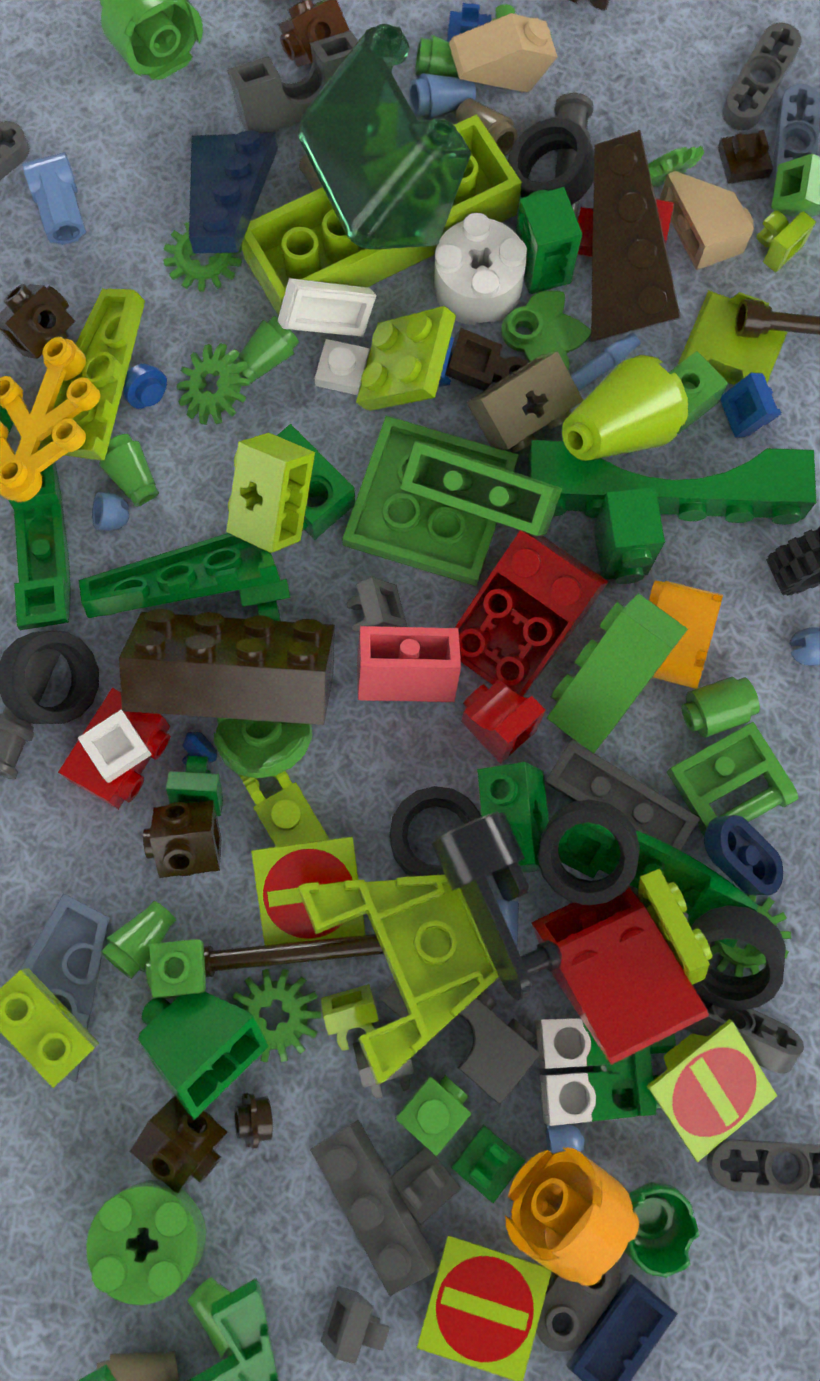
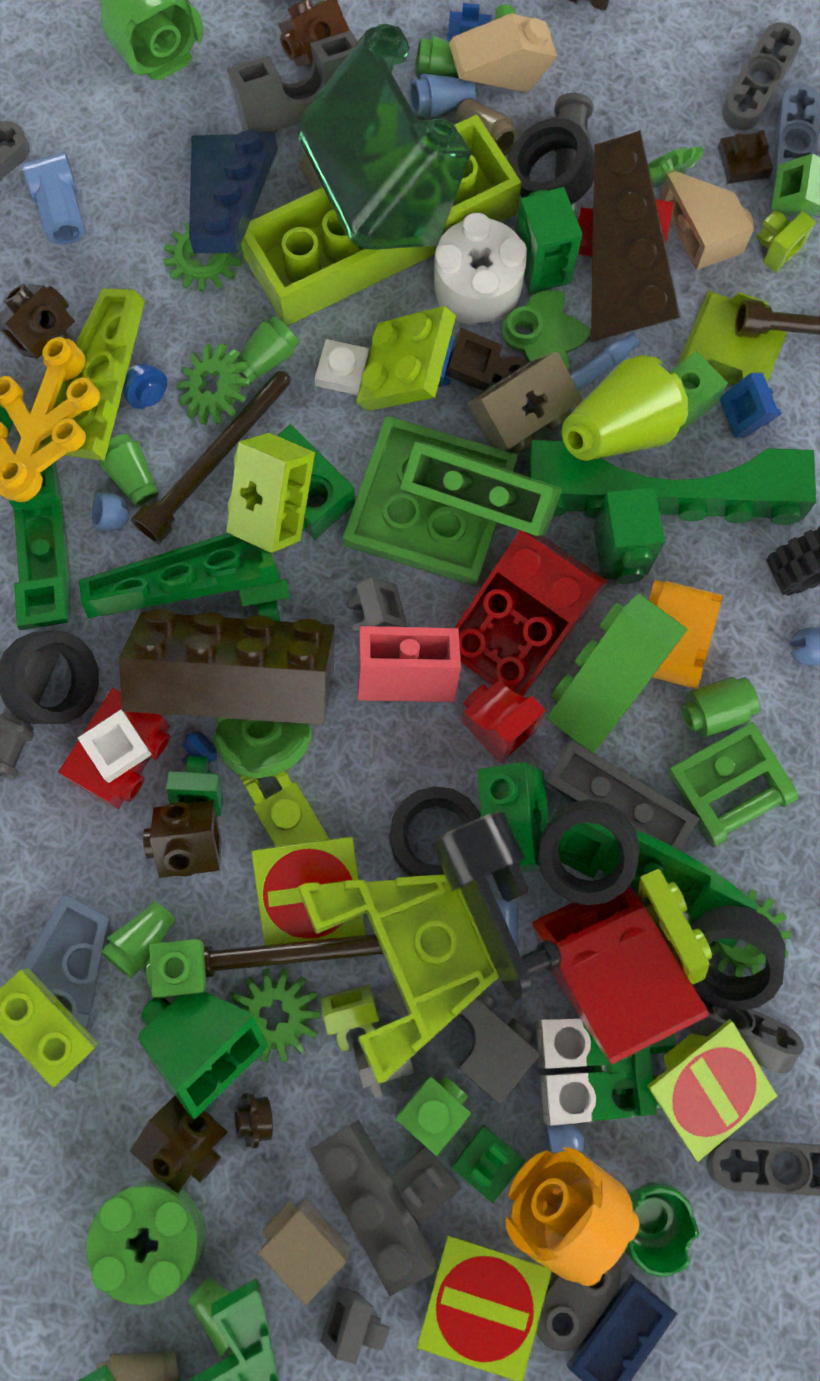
(157, 518): none -> dark brown piece
(303, 1249): none -> dark tan brick
(326, 307): white tile -> none
(744, 855): dark blue plate -> none

